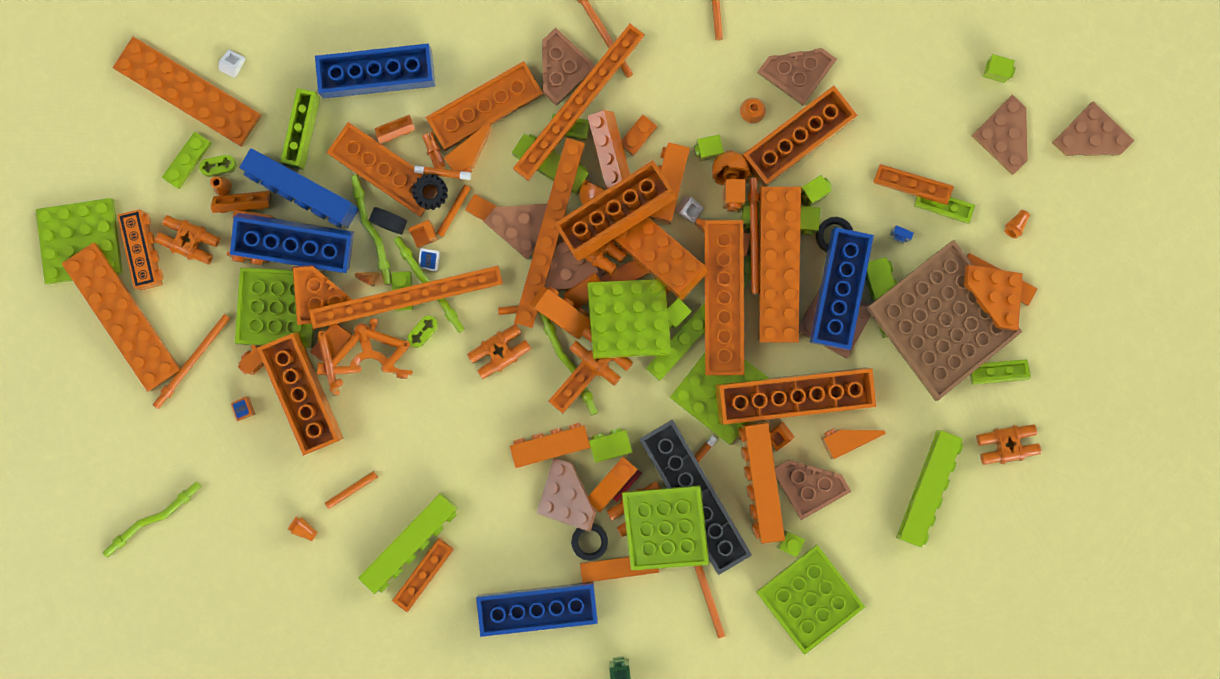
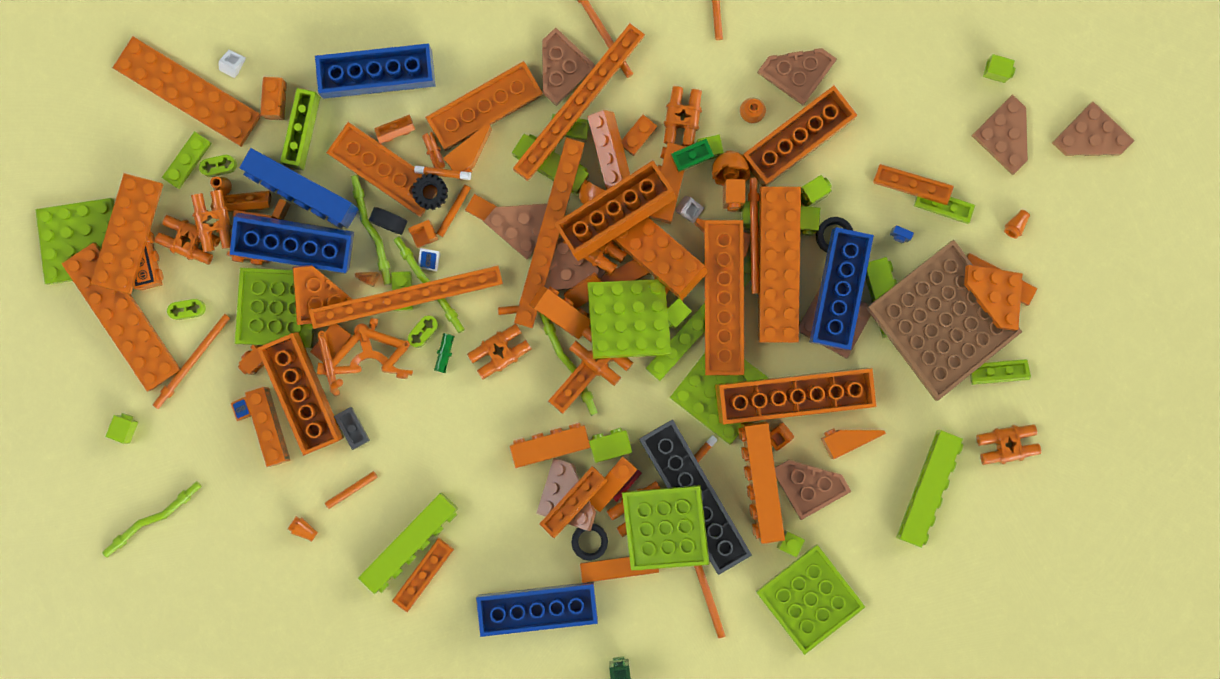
(122, 428): none -> lime brick
(127, 233): none -> orange plate
(186, 304): none -> lime beam
(202, 216): none -> orange pin
(267, 426): none -> orange brick
(273, 98): none -> orange brick
(281, 209): none -> orange tile
(352, 428): none -> dark grey plate
(444, 353): none -> green pin
(573, 502): none -> orange plate
(691, 112): none -> orange pin
(692, 155): none -> green plate

